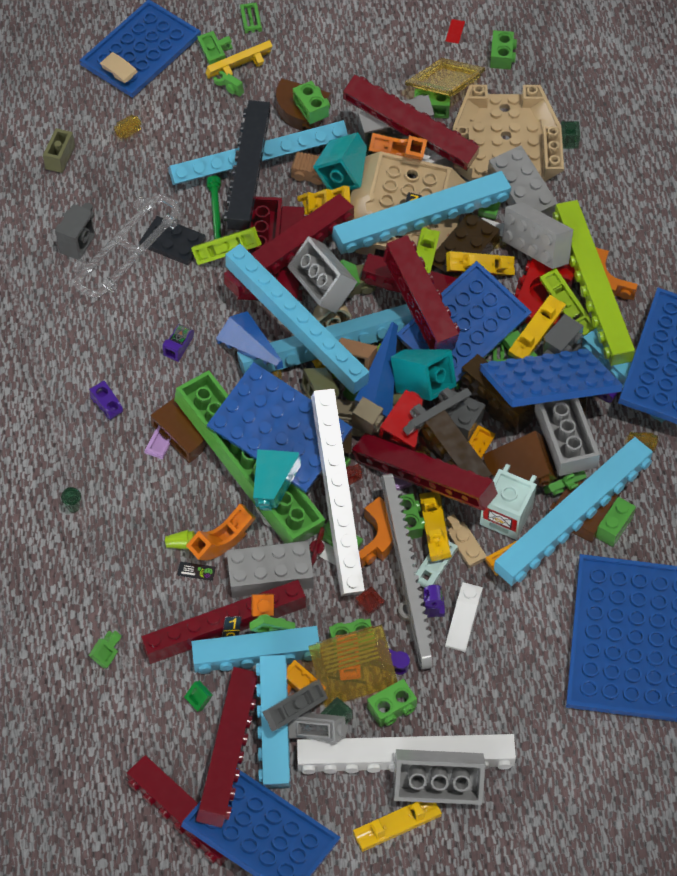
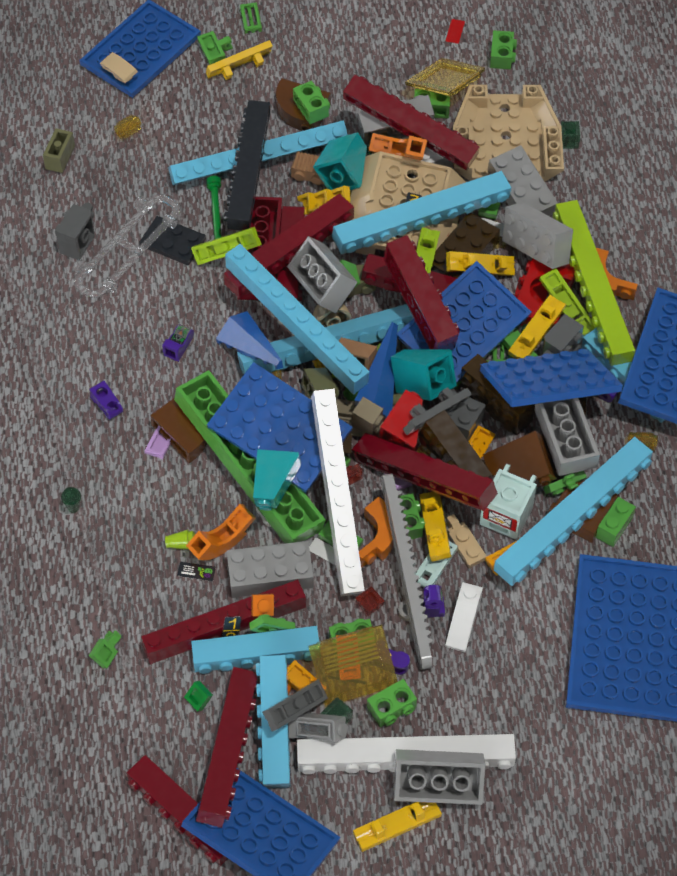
(232, 84): bright green plate -> none
(317, 546): dark red piece -> none

